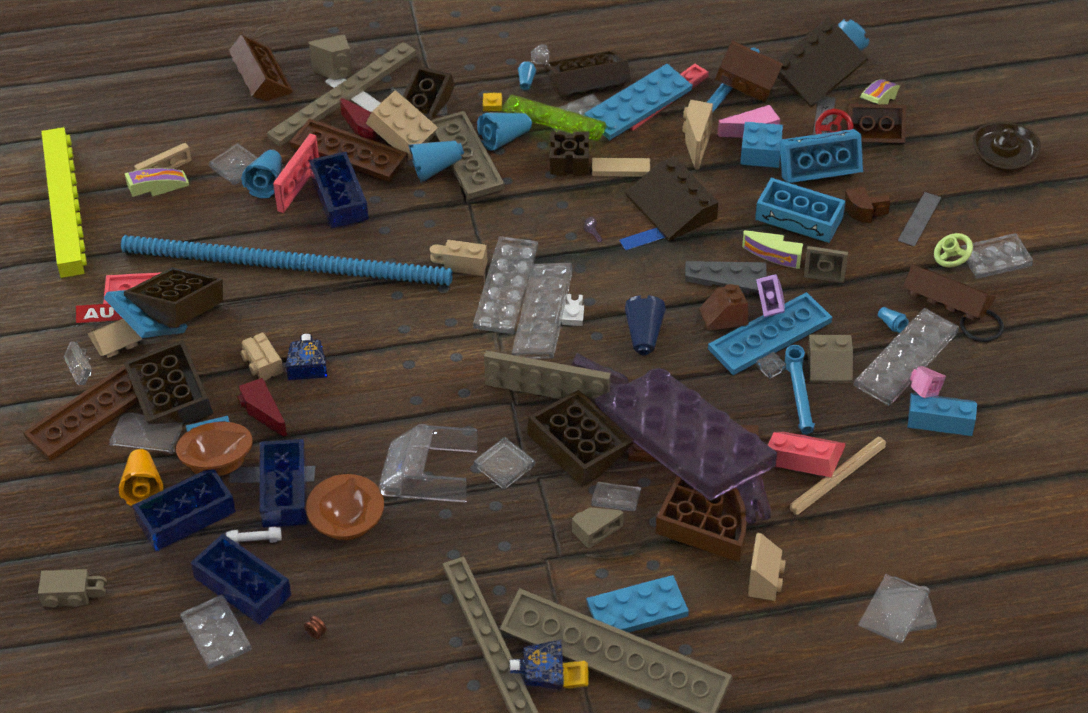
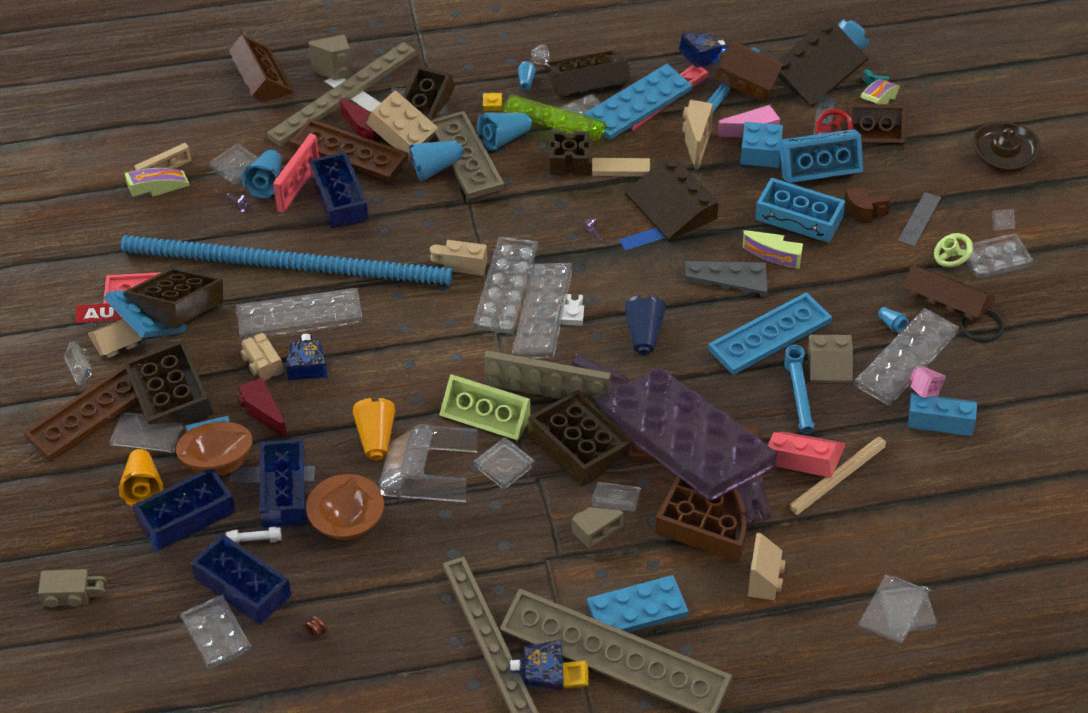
(63, 203): neon yellow brick -> none
(240, 202): none -> clear purple hand
(299, 313): none -> clear plate
(374, 426): none -> light orange cone
(485, 407): none -> yellowish green slope
(701, 48): none -> clear blue torso
(725, 308): reddish brown slope -> none
(771, 295): lavender slope -> none
(771, 365): clear tile -> none
(825, 264): dark tan slope -> none
(870, 78): none -> teal hand
(1003, 219): none -> clear plate

